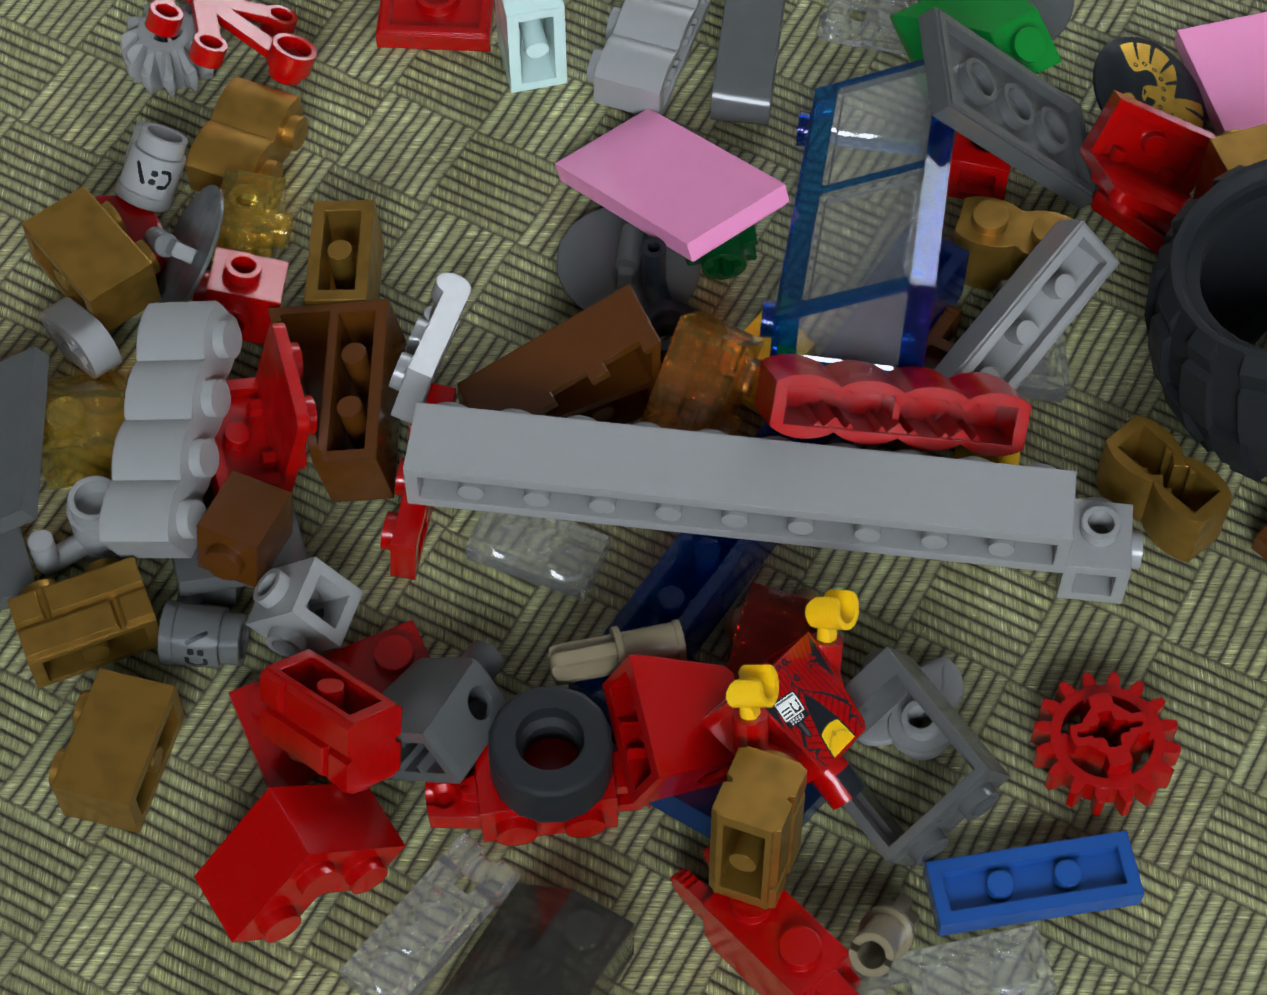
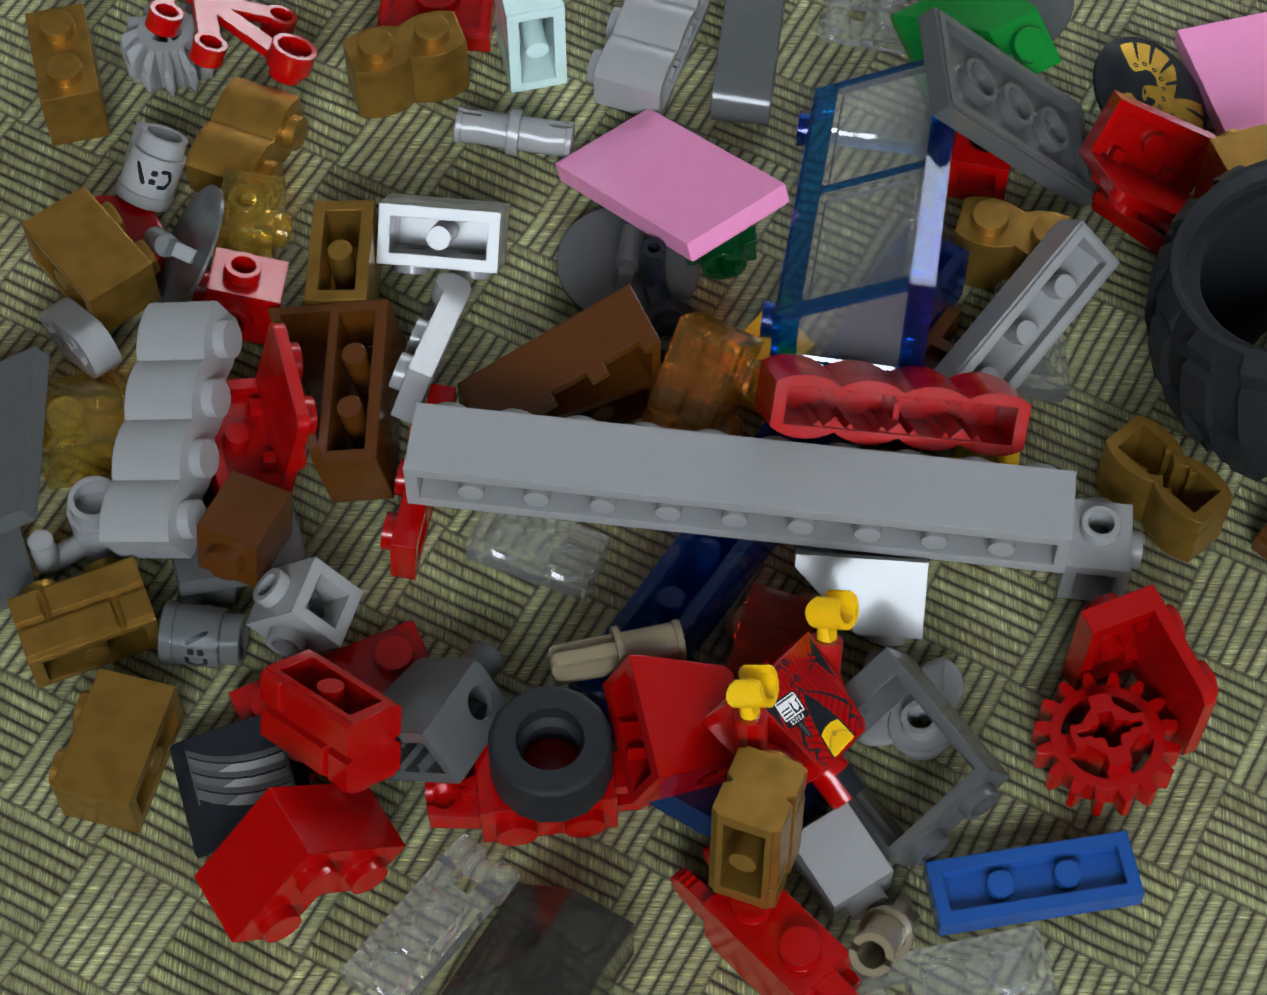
(67, 74): none -> pearl gold brick
(225, 776): none -> black sticker
(407, 64): none -> pearl gold brick
(442, 234): none -> brick
(513, 131): none -> light grey pin
(843, 865): none -> light grey brick
(887, 587): none -> slope
(1148, 639): none -> red bracket

